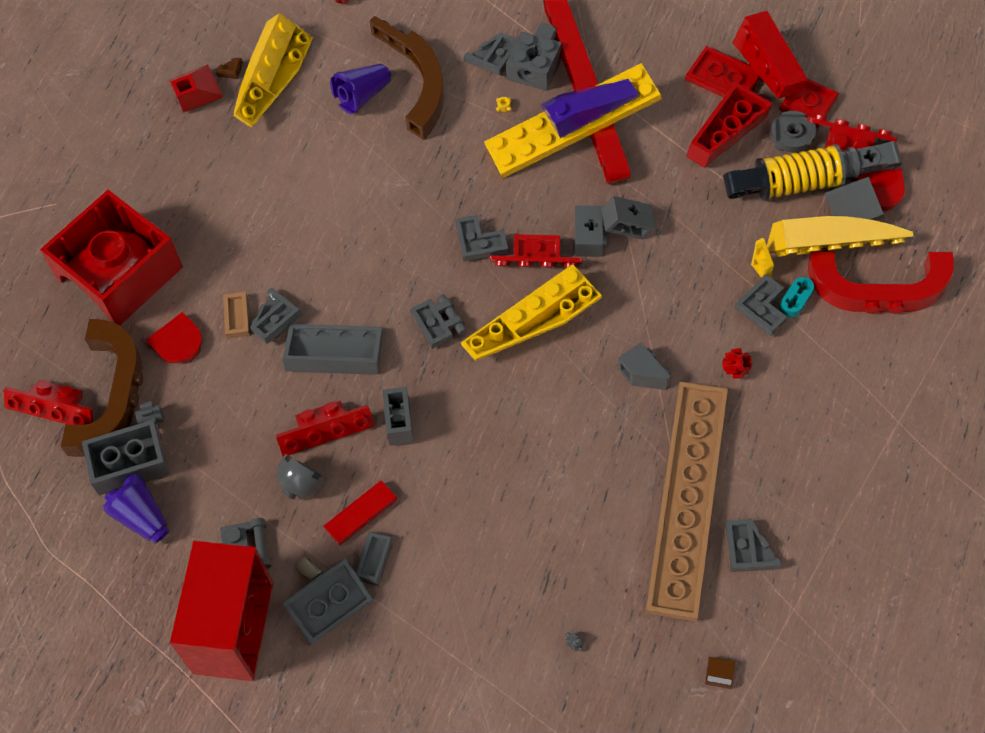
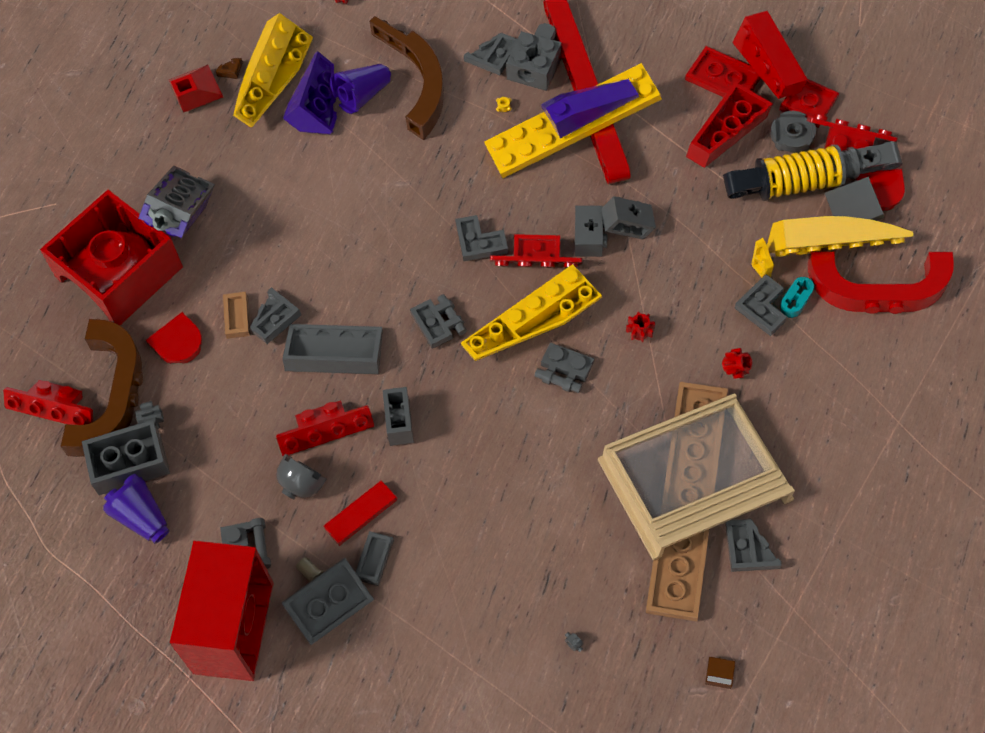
(176, 202): none -> dark grey piece
(313, 100): none -> dark purple wedge
(565, 362): none -> dark grey plate
(640, 326): none -> red gear
(643, 369): dark grey slope -> none
(693, 473): none -> piece

